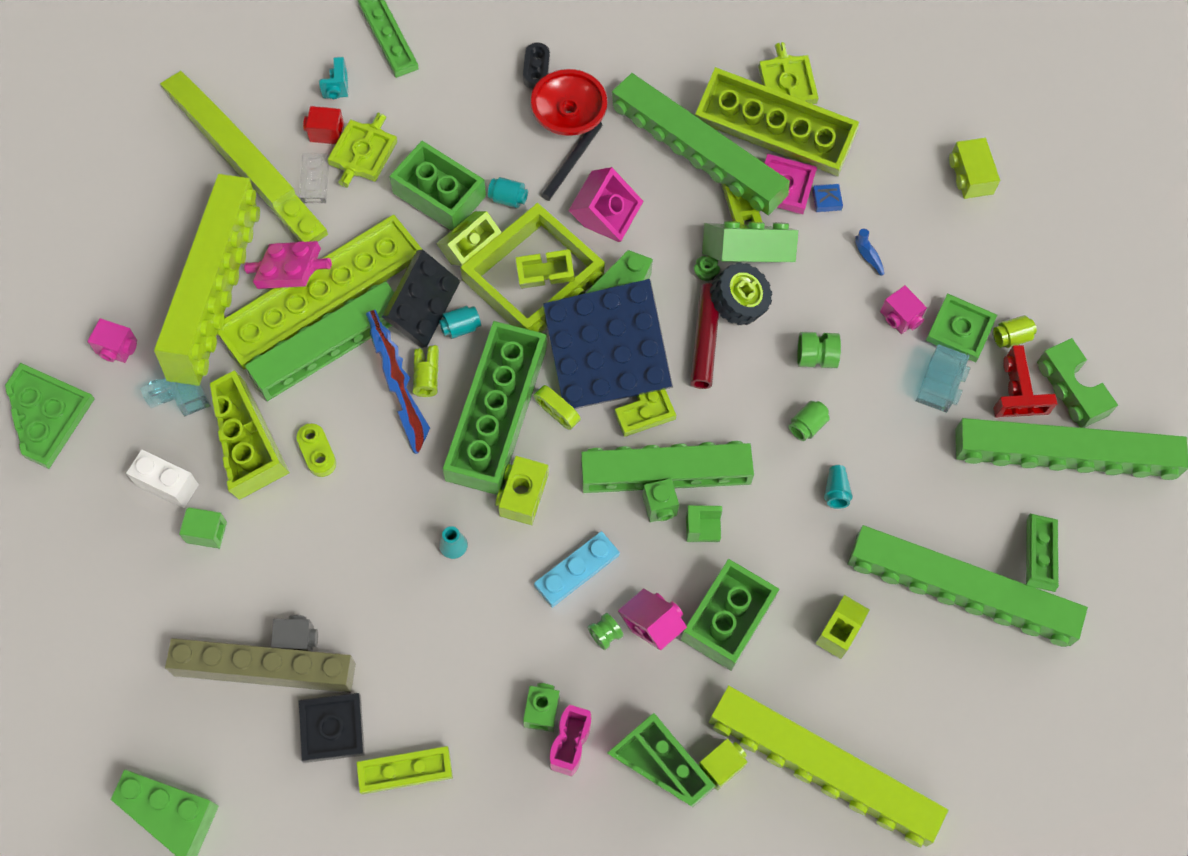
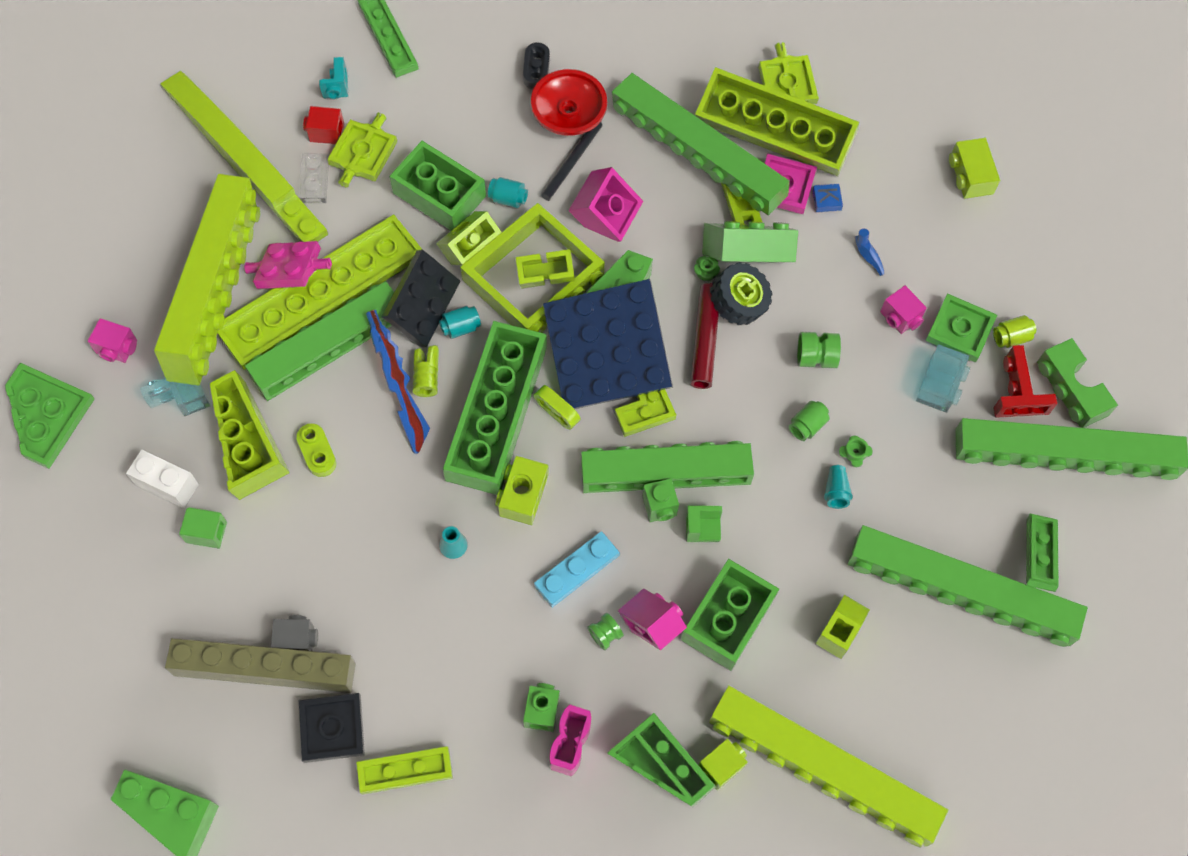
(859, 444): none -> bright green plate

